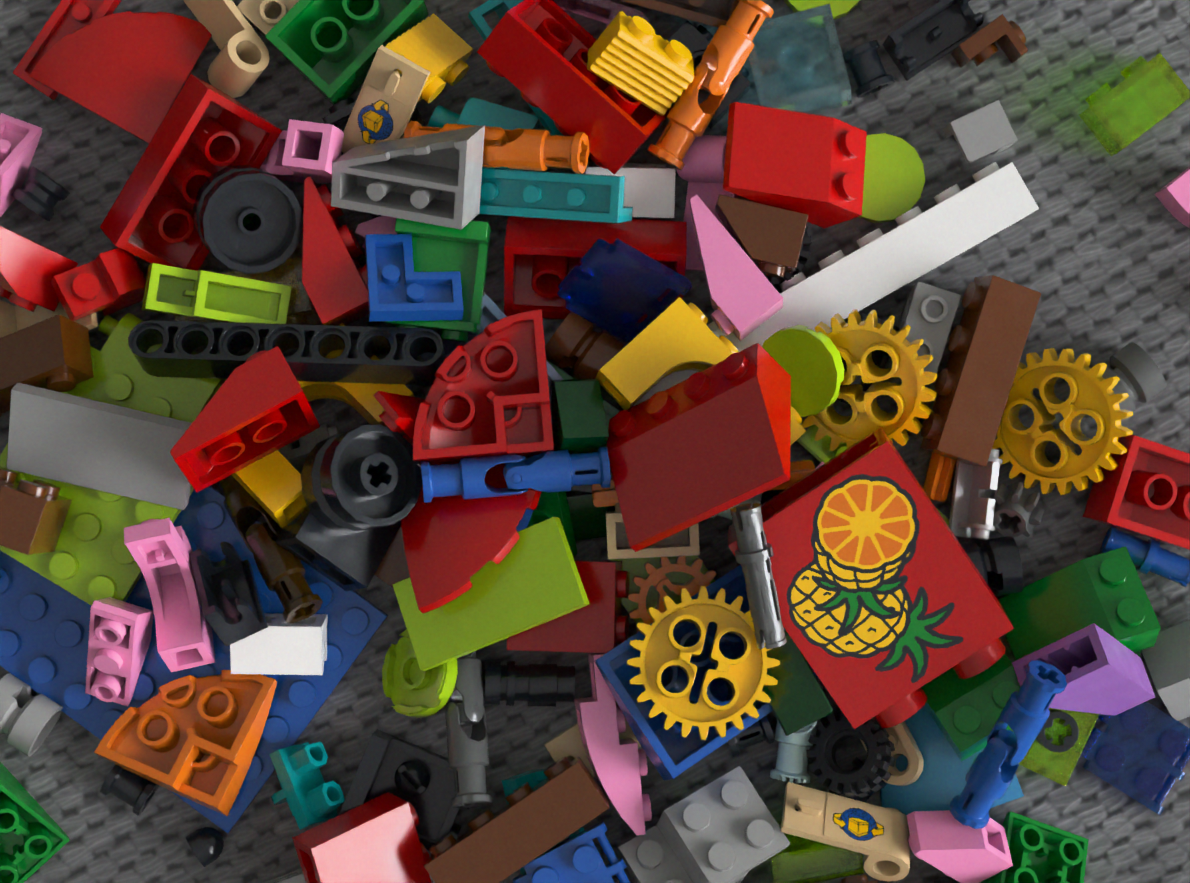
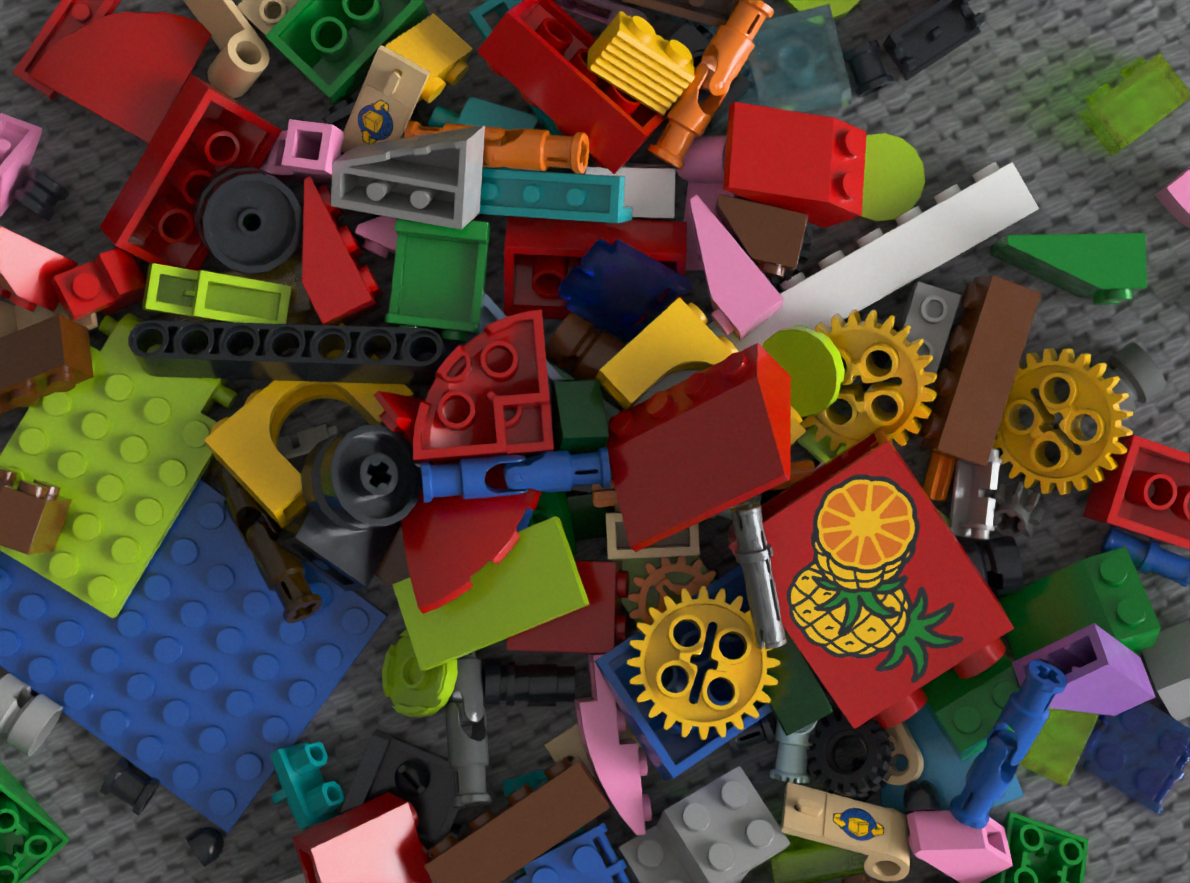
(96, 445): light grey tile -> none
(116, 649): bright pink slope -> none
(164, 559): bright pink arch -> none
(195, 736): orange brick -> none
(228, 594): black hinge -> none
(245, 421): red slope -> none
(283, 648): white hinge -> none
(401, 293): blue plate -> none
(921, 797): none -> black hinge
(982, 44): reddish brown bracket -> none
(982, 132): light grey panel -> none
(1065, 740): black bush -> none
(1085, 265): none -> green slope

